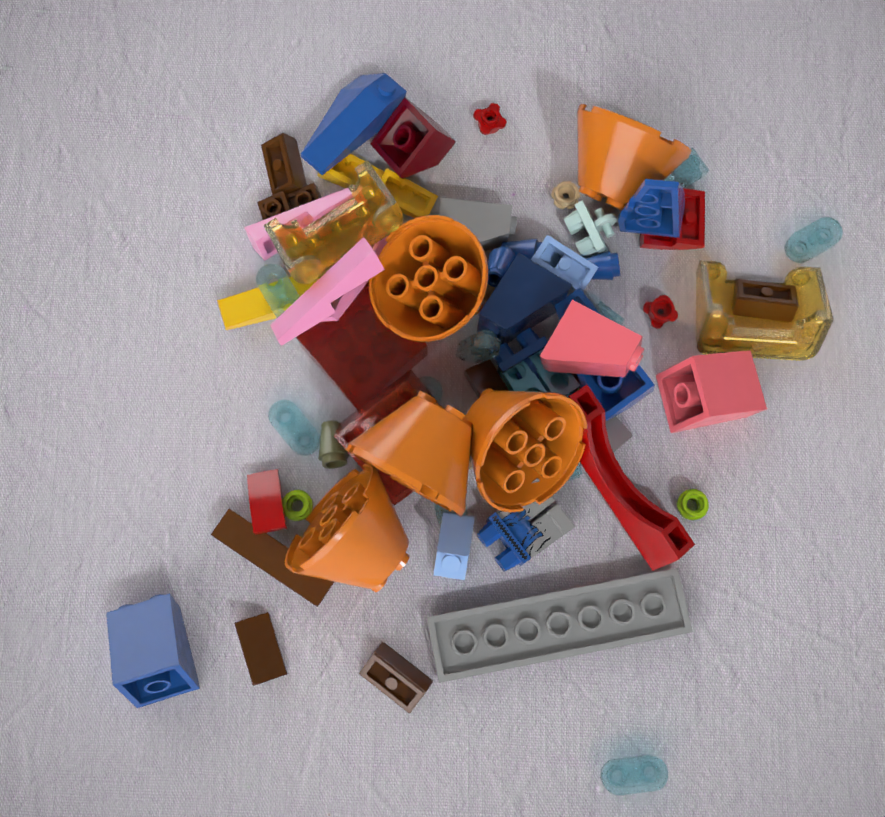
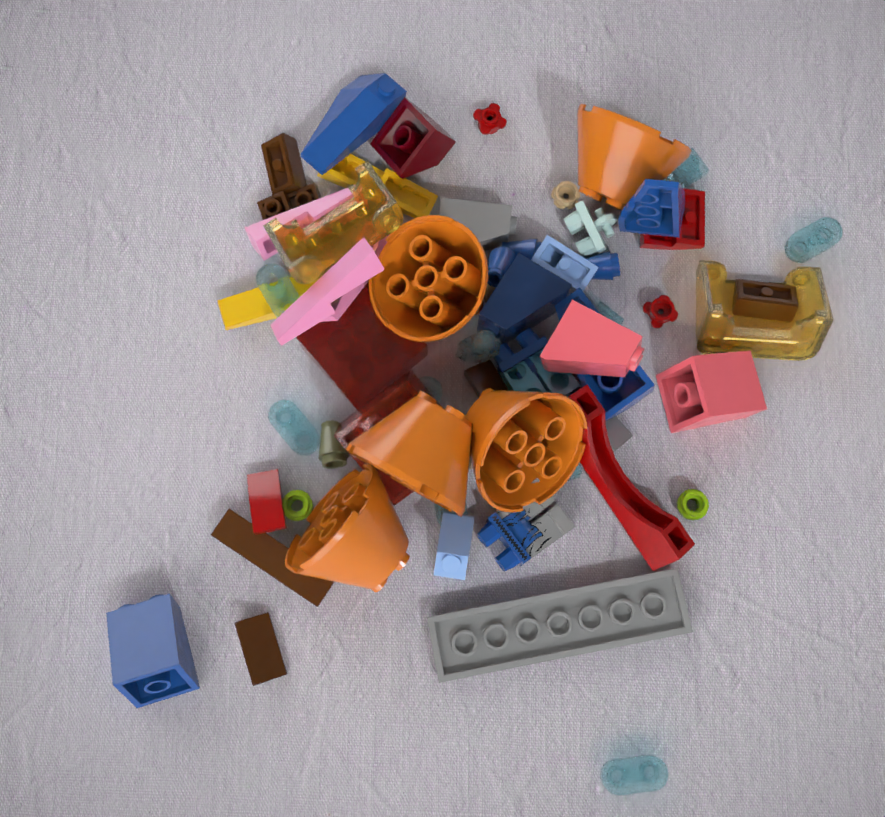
(396, 677): reddish brown slope -> none

